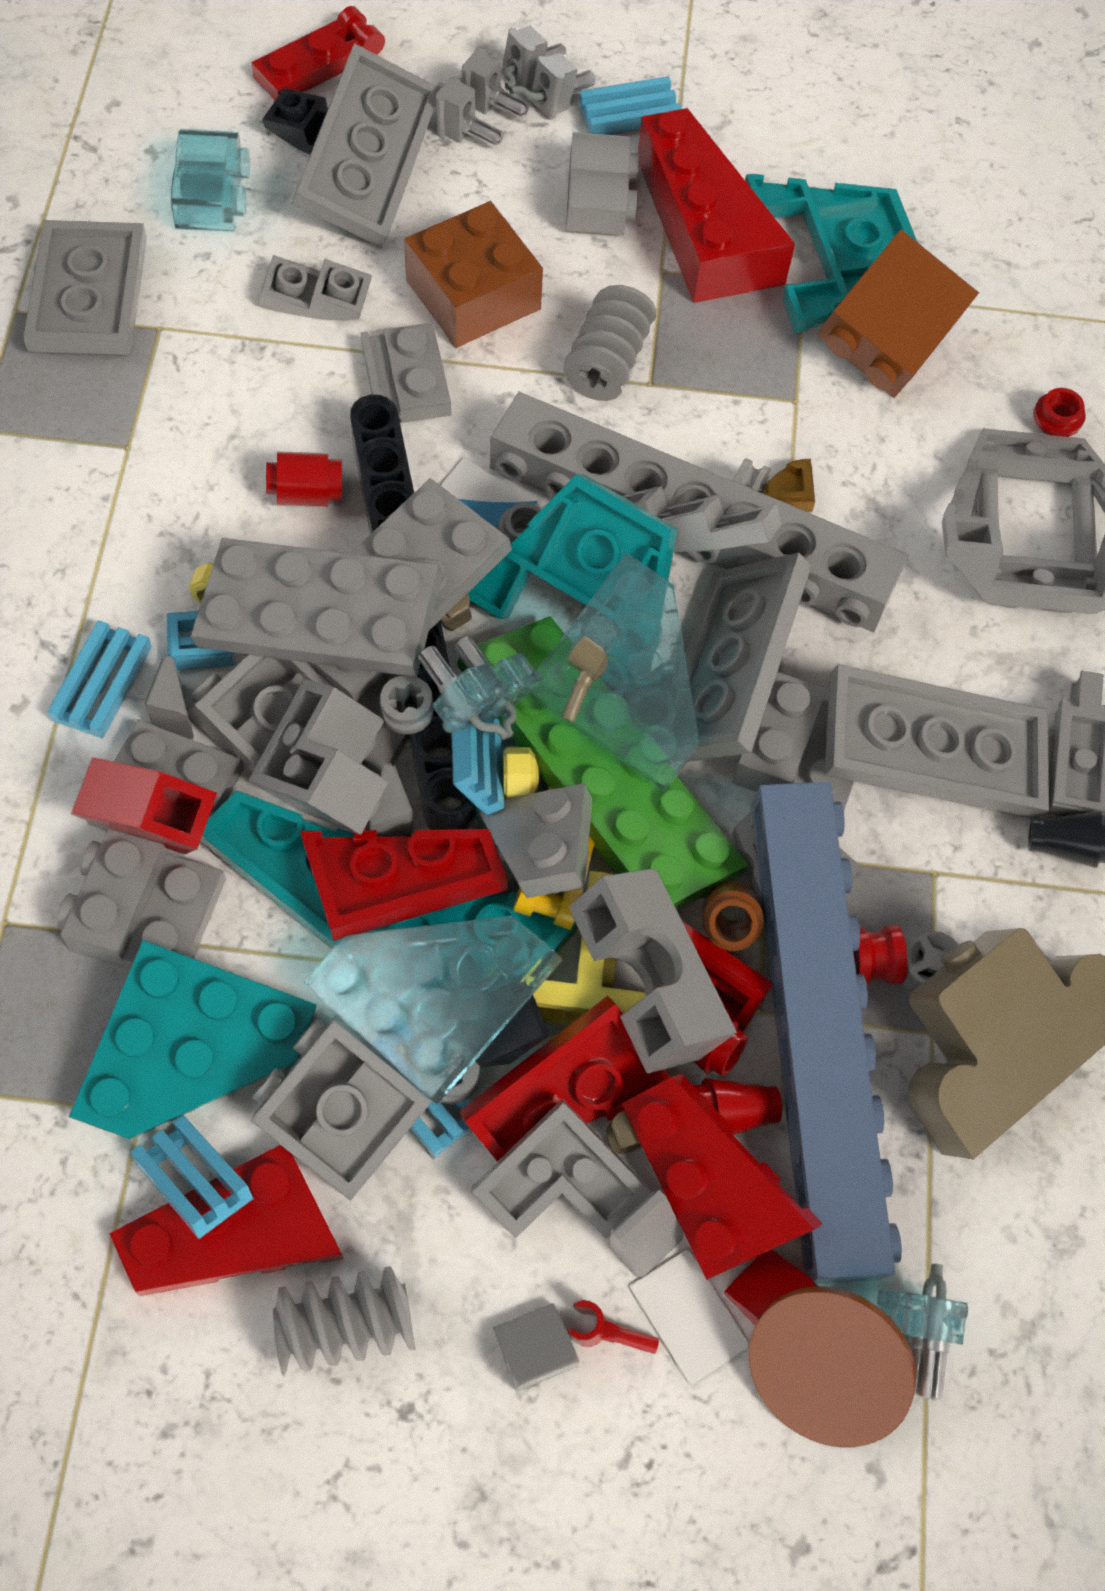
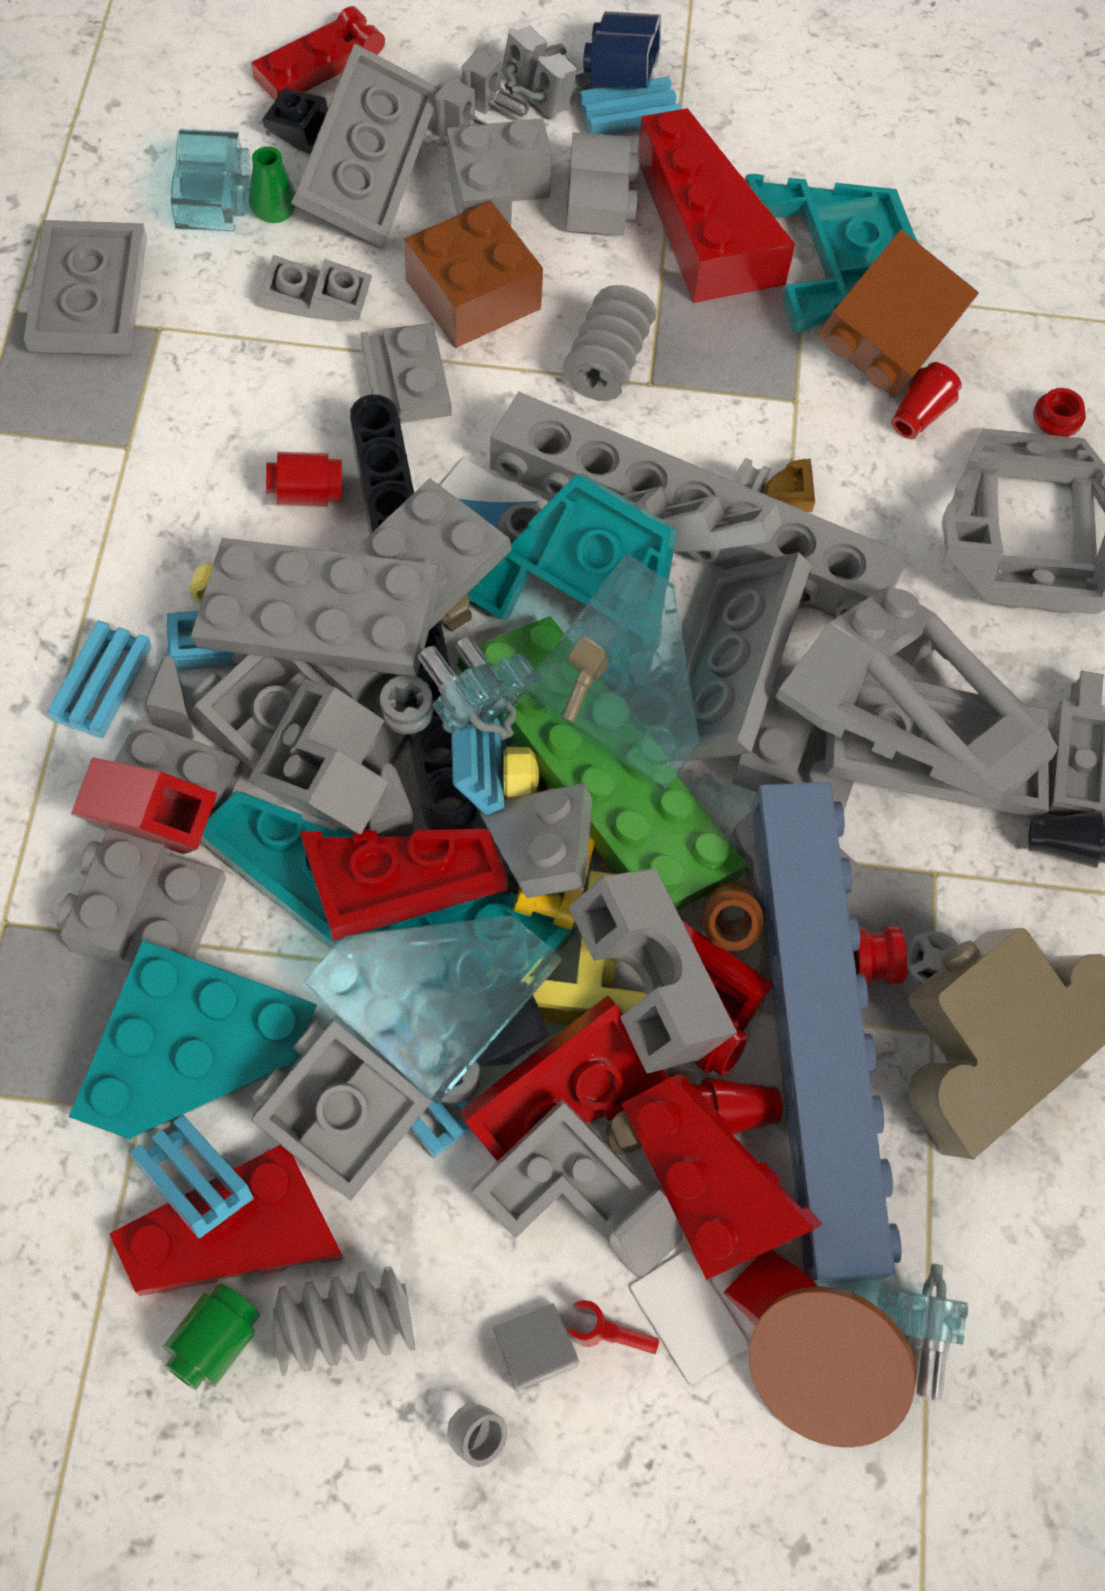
(210, 1337): none -> green brick
(270, 186): none -> green cone
(477, 1434): none -> light grey hinge
(499, 164): none -> light grey brick
(623, 49): none -> dark blue brick
(891, 623): none -> light grey windscreen
(926, 399): none -> red cone

